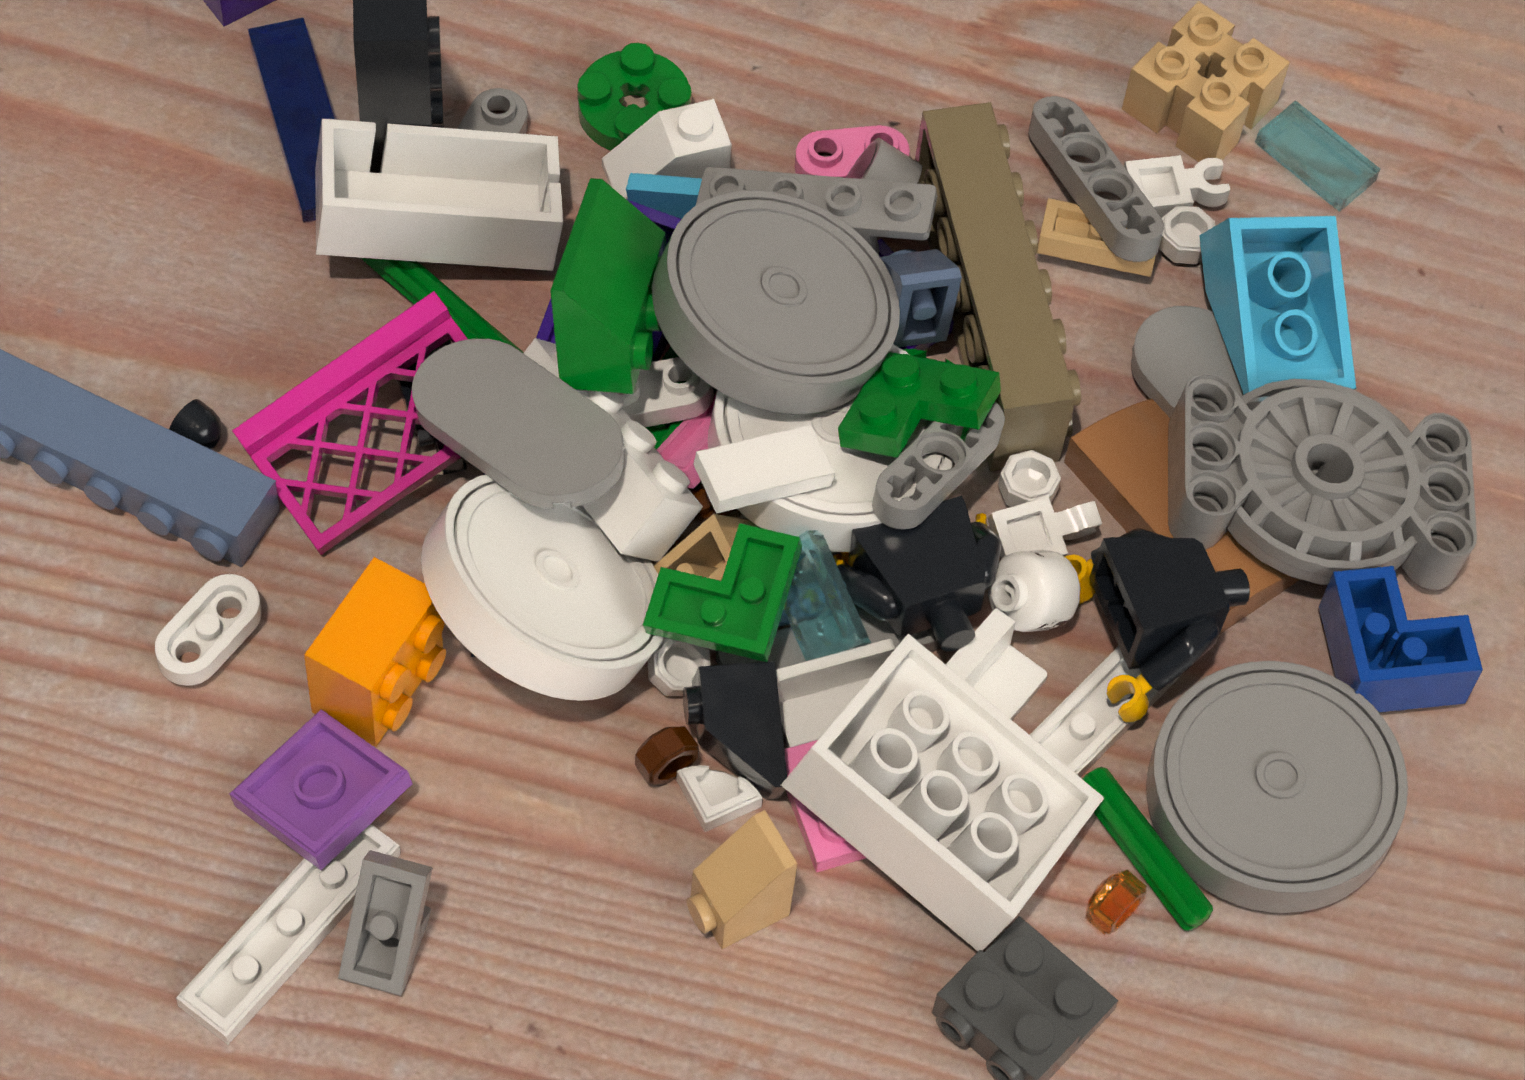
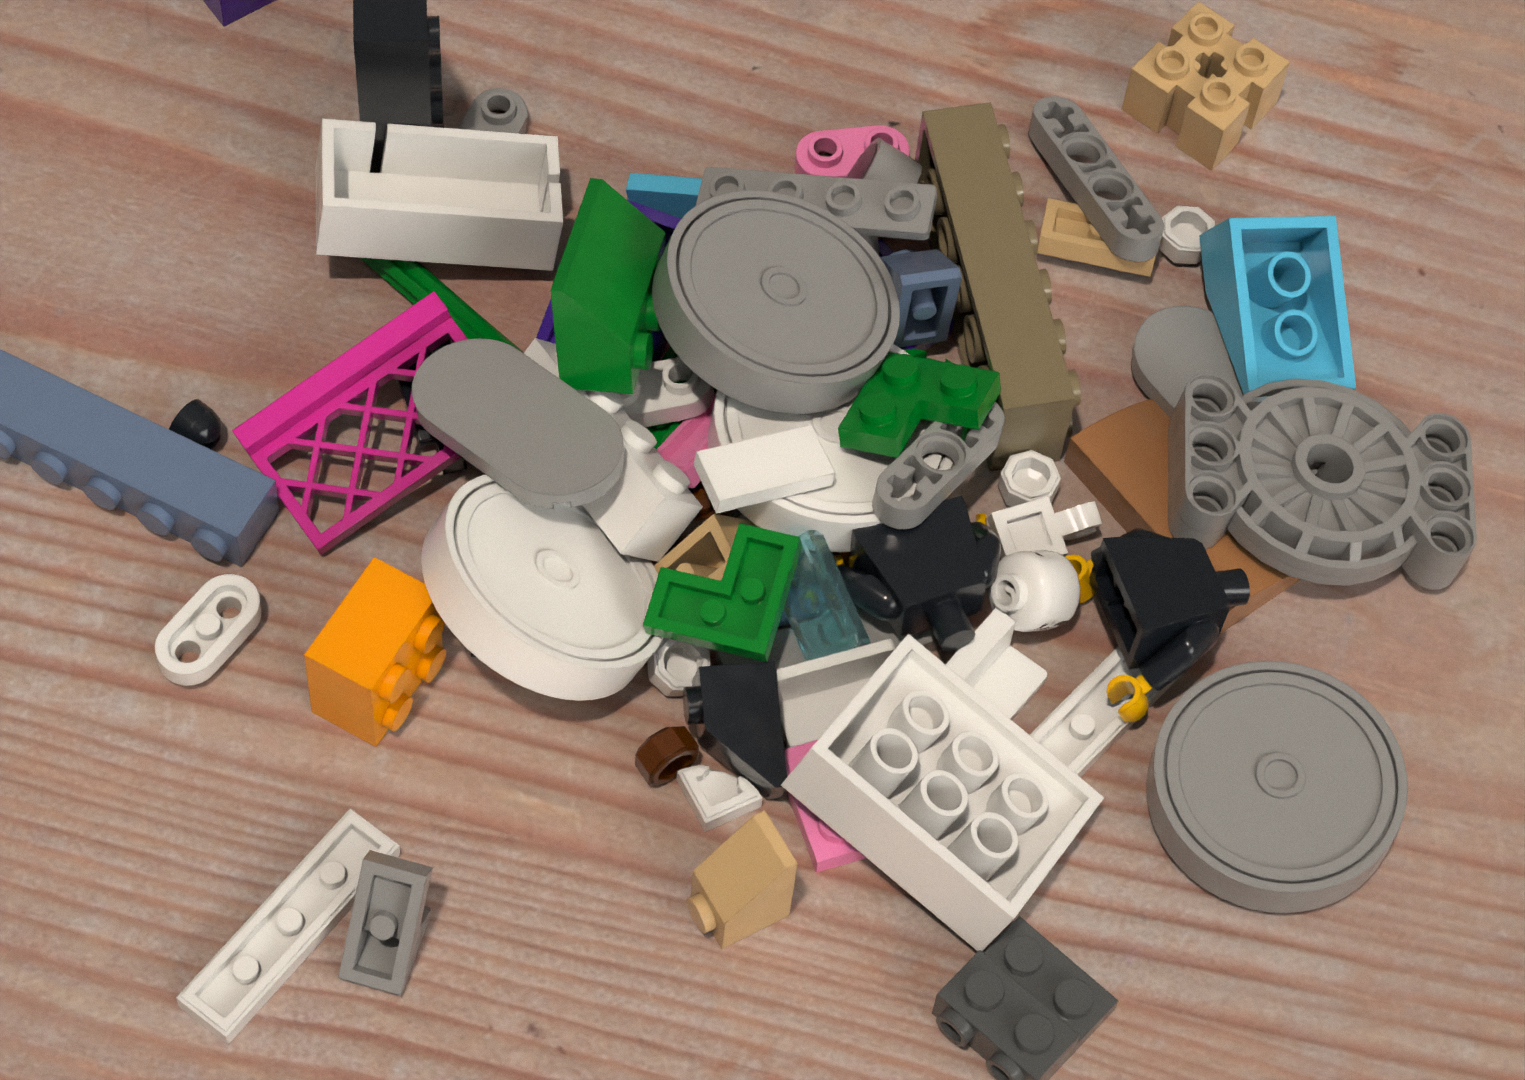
(294, 100): clear blue tile -> none
(321, 789): medium lavender tile -> none
(626, 73): green plate -> none
(671, 144): white slope -> none
(1115, 901): clear orange tile -> none
(1148, 852): green axle -> none
(1170, 185): white plate -> none
(1317, 155): clear light blue tile -> none
(1393, 658): blue brick -> none

